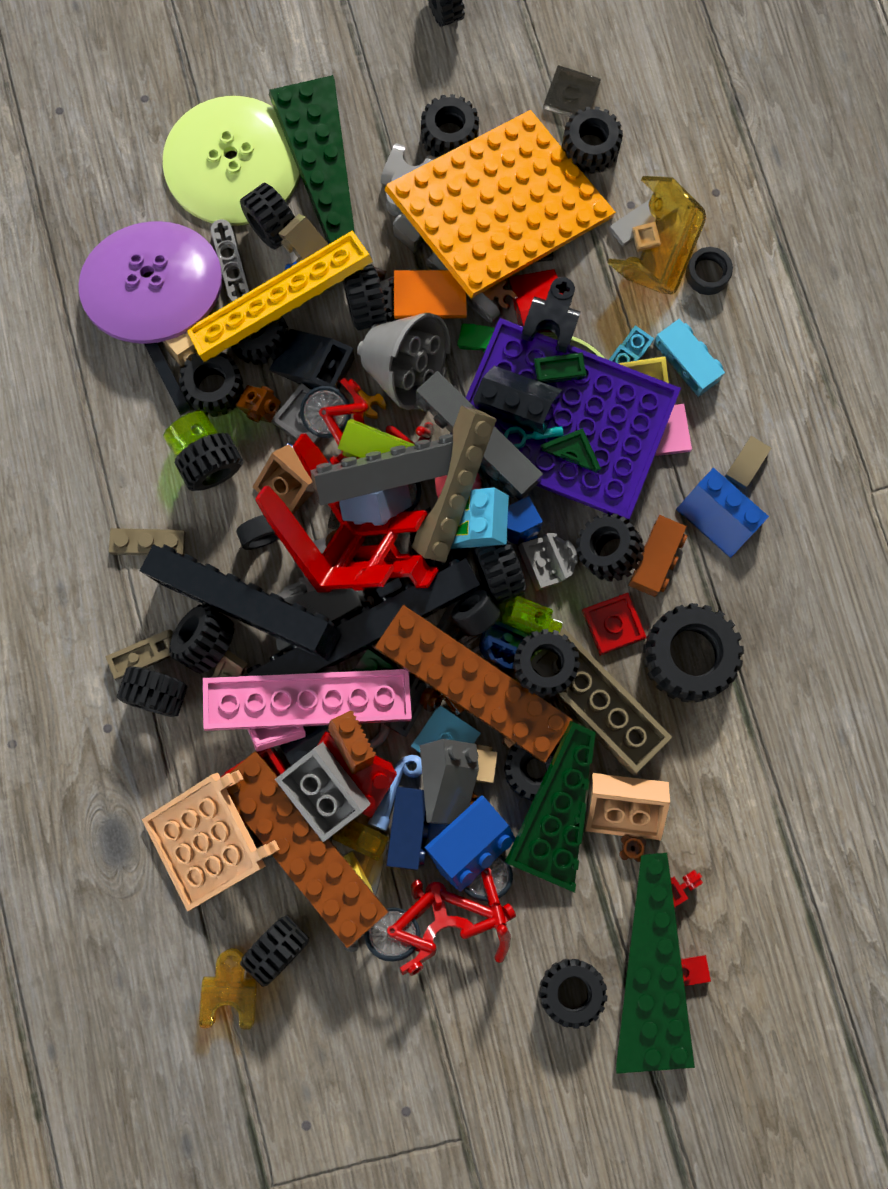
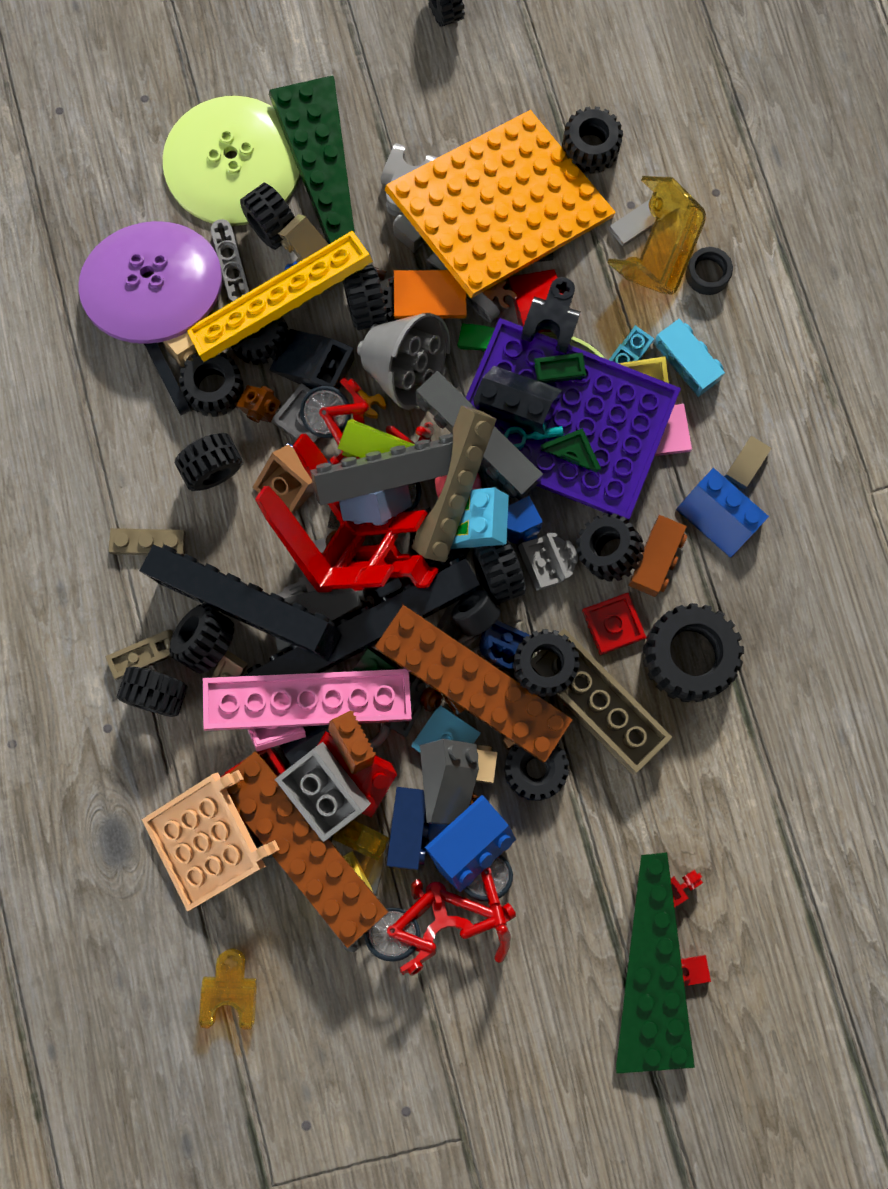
(181, 435): clear neon green piece -> none
(256, 533): black tyre -> none
(274, 951): black tyre -> none
(380, 819): light blue plant -> none
(448, 111): black tyre -> none
(521, 614): clear neon green torso -> none
(555, 822): dark green wing -> none
(571, 91): clear smoke tile -> none
(592, 1006): black tyre -> none
(626, 852): reddish brown plate -> none
(627, 806): light nougat slope -> none
(646, 236): tan tile -> none

